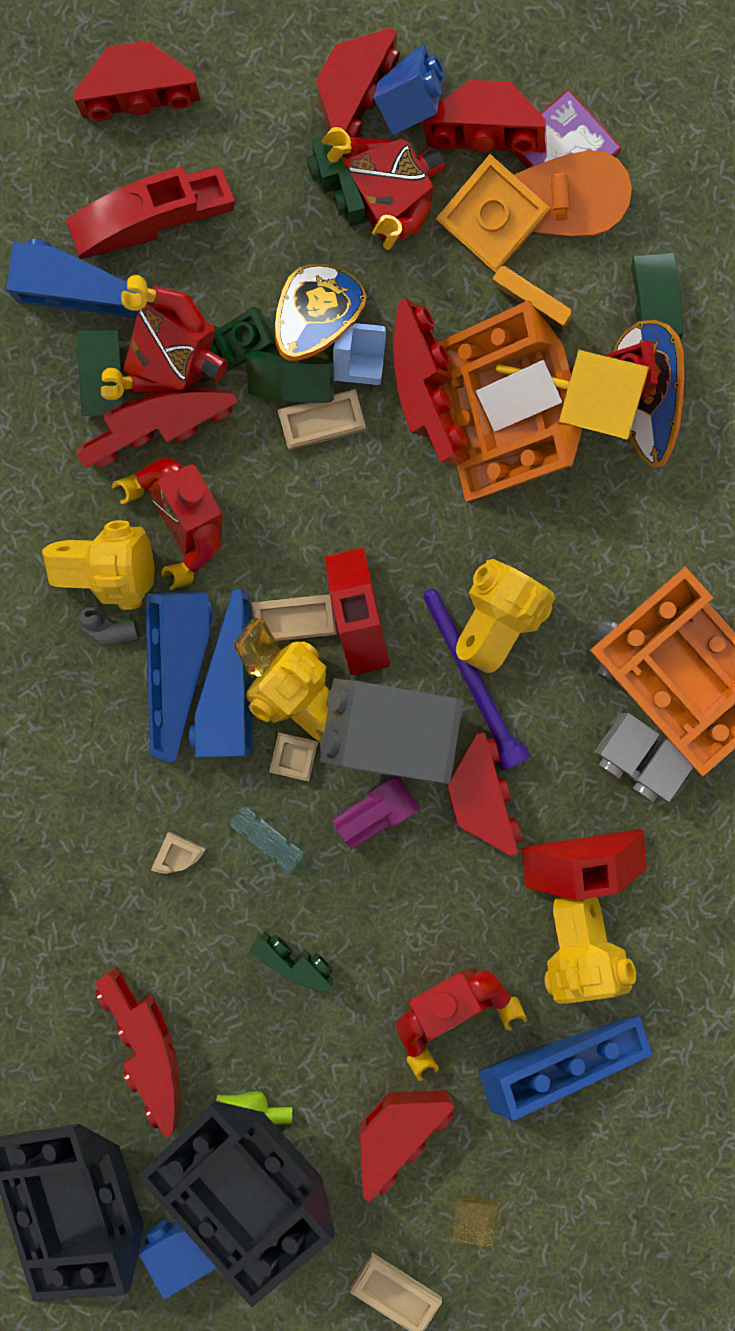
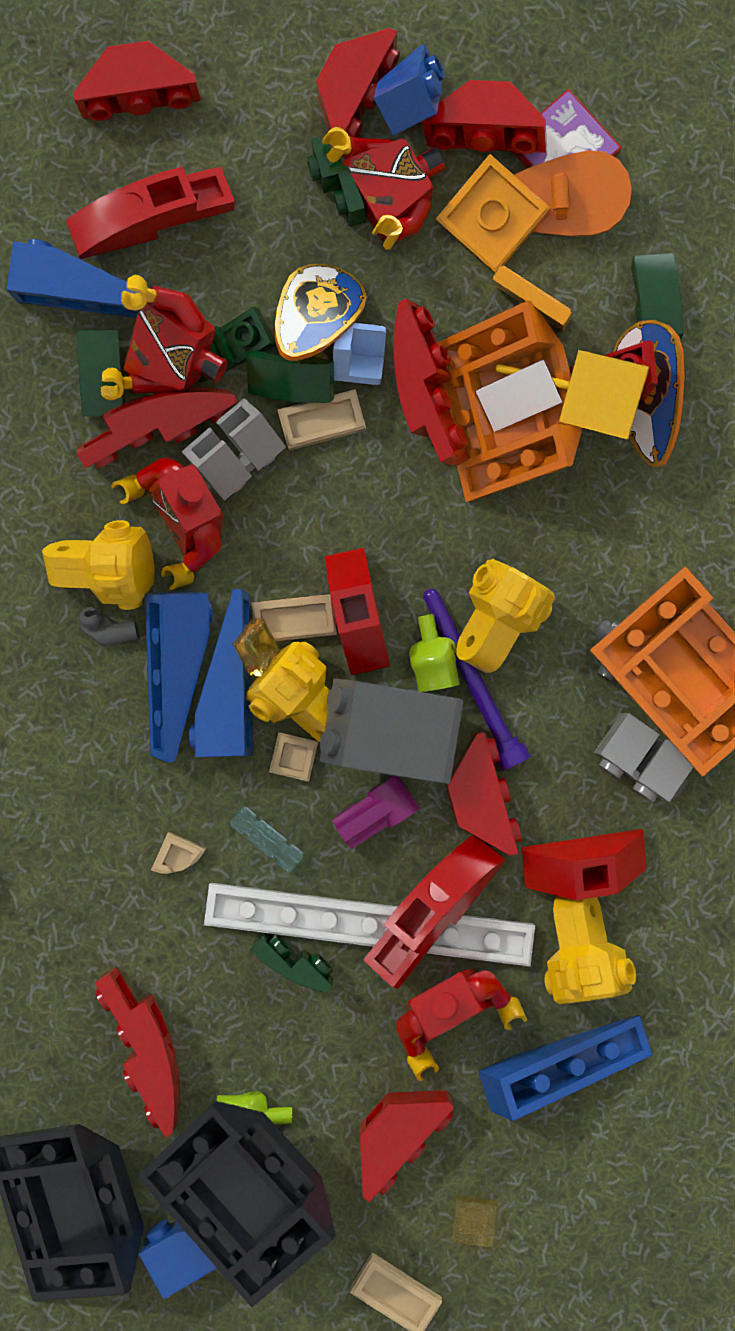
(251, 437): none -> light grey piece
(360, 923): none -> white tile
(431, 907): none -> red slope
(433, 658): none -> lime piece

